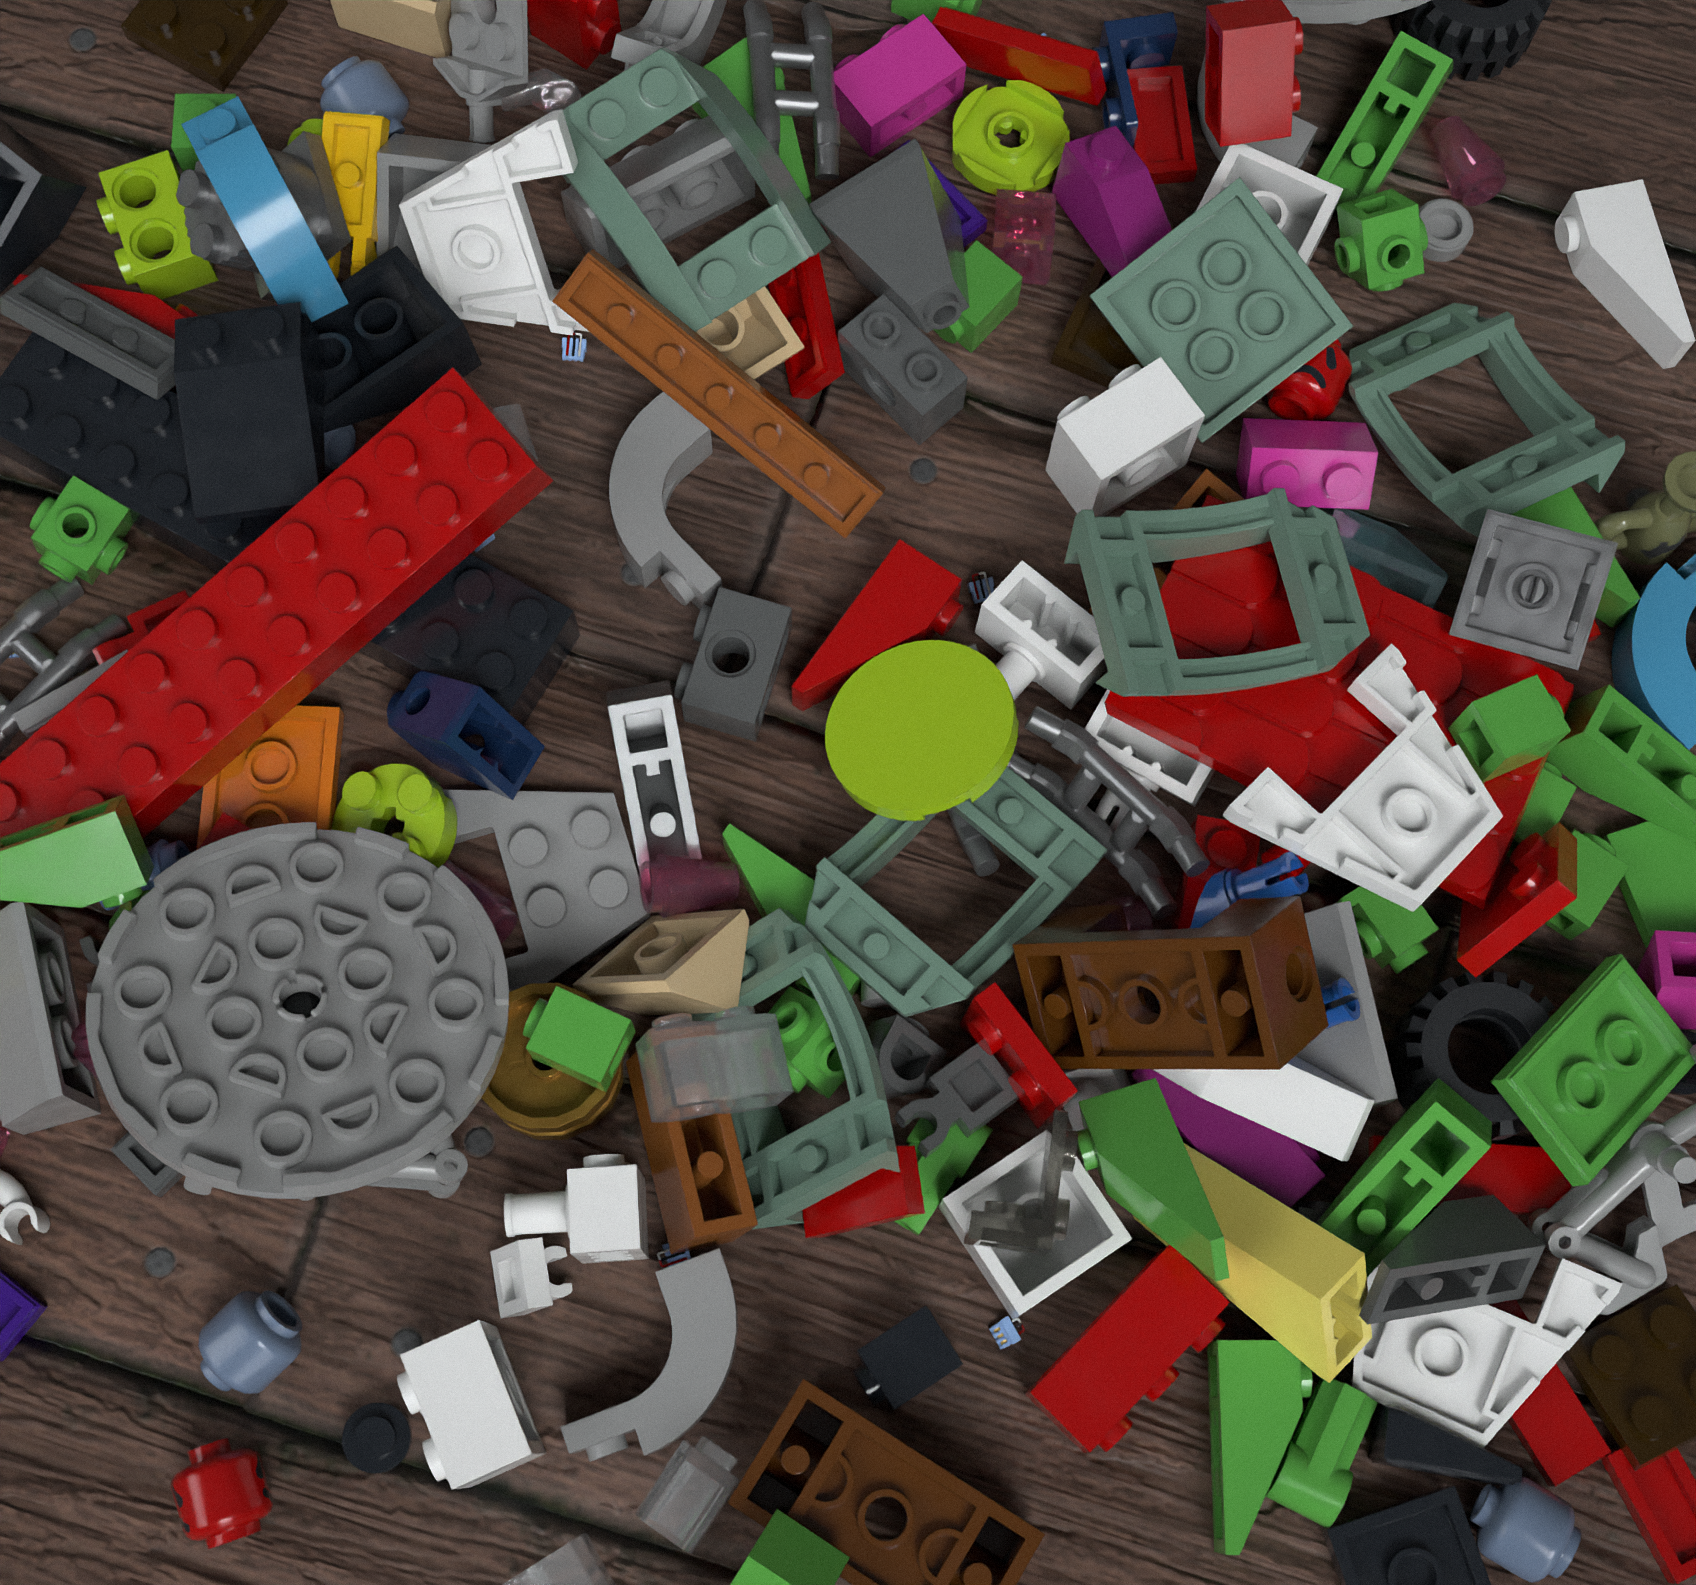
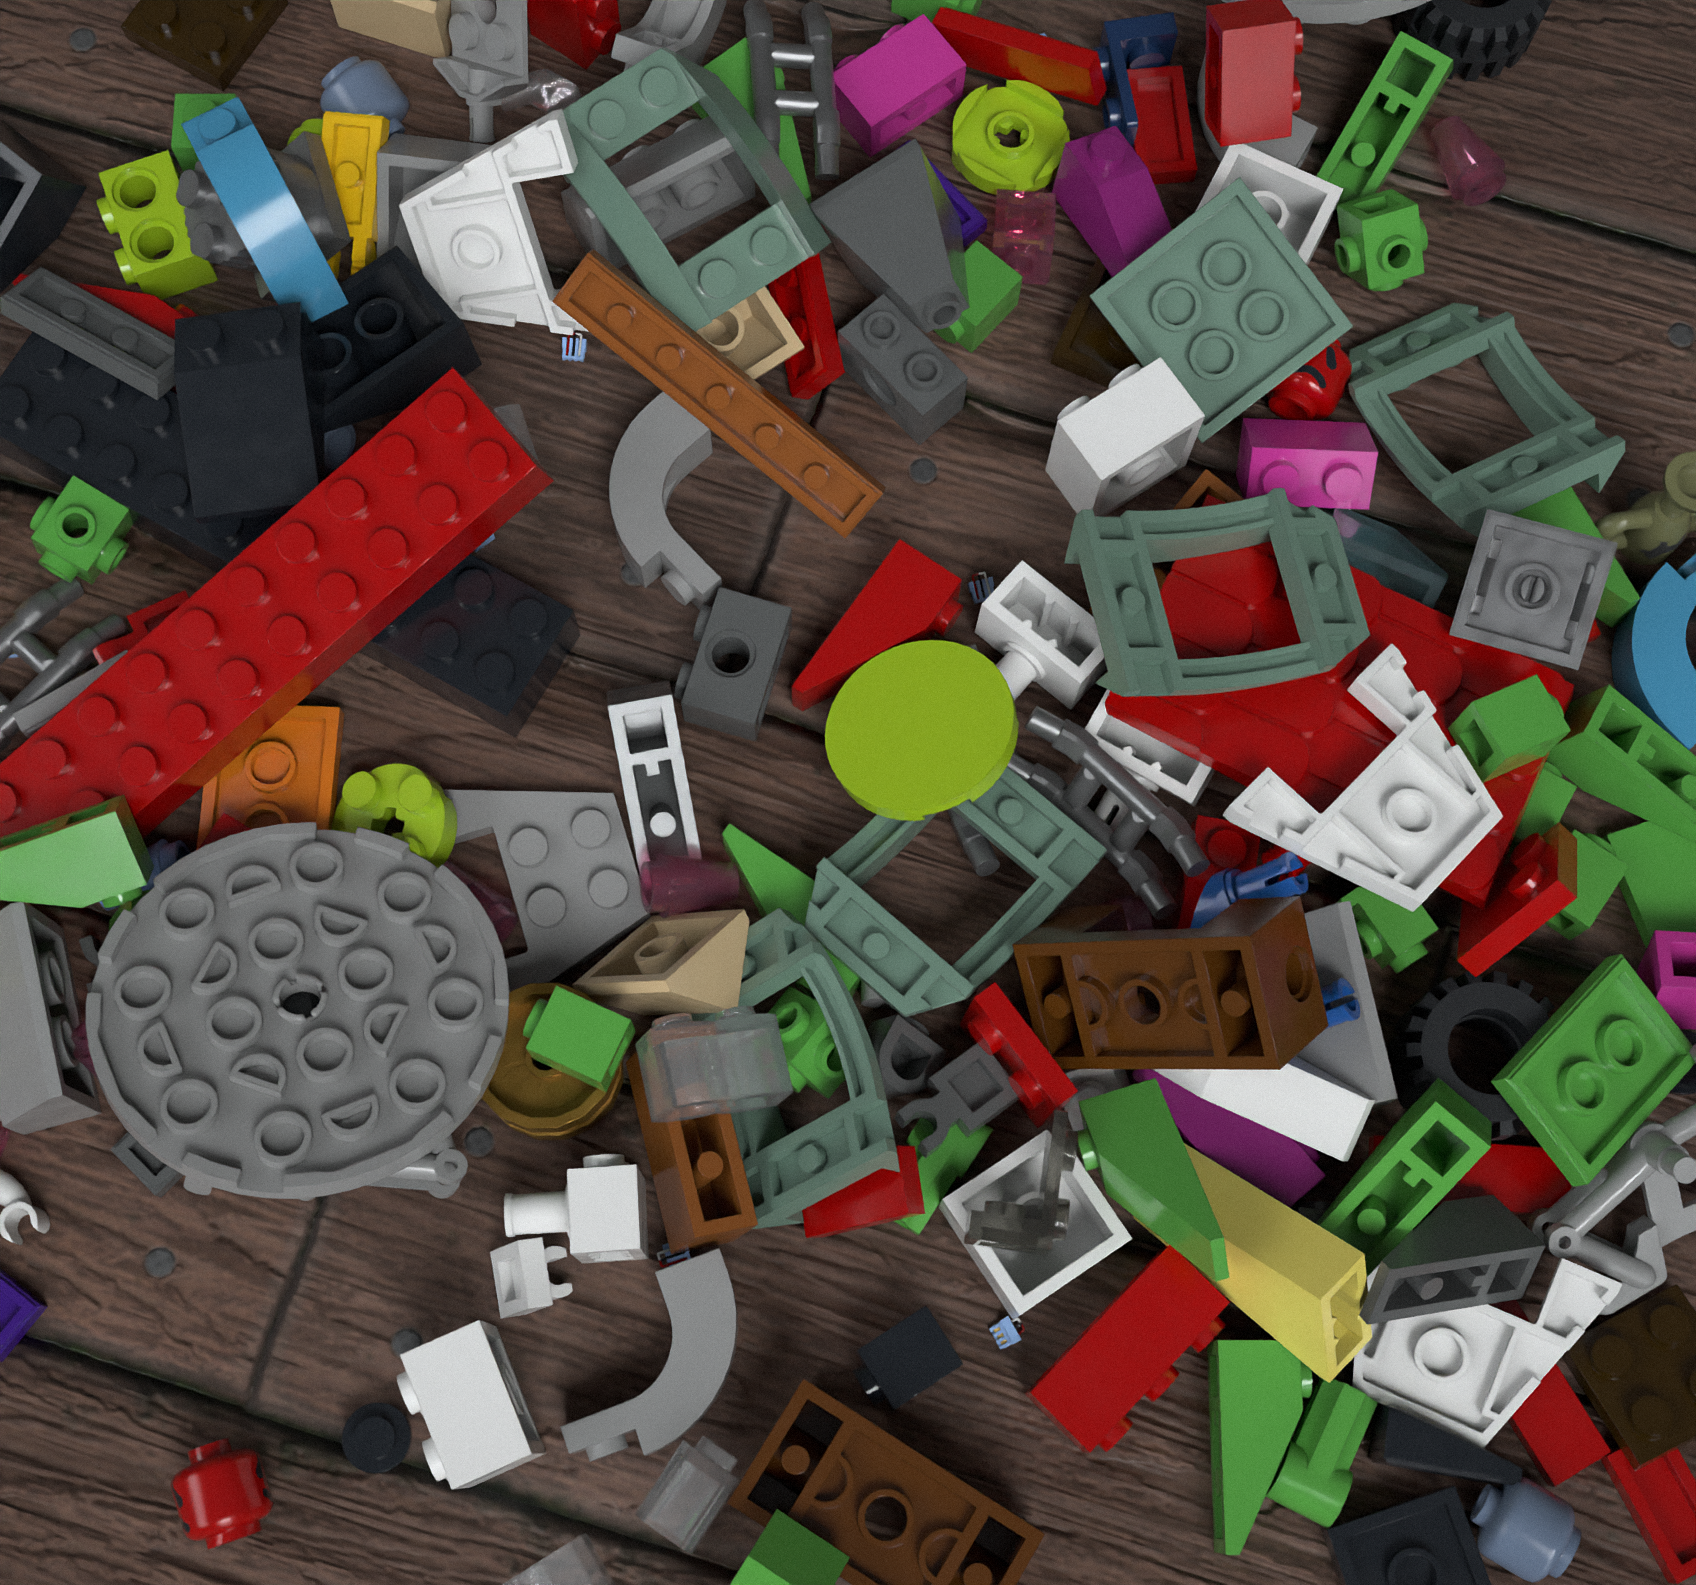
(250, 1342): sand blue head -> none
(442, 711): dark blue torso -> none
(1447, 228): light grey tile -> none
(1625, 266): white slope -> none

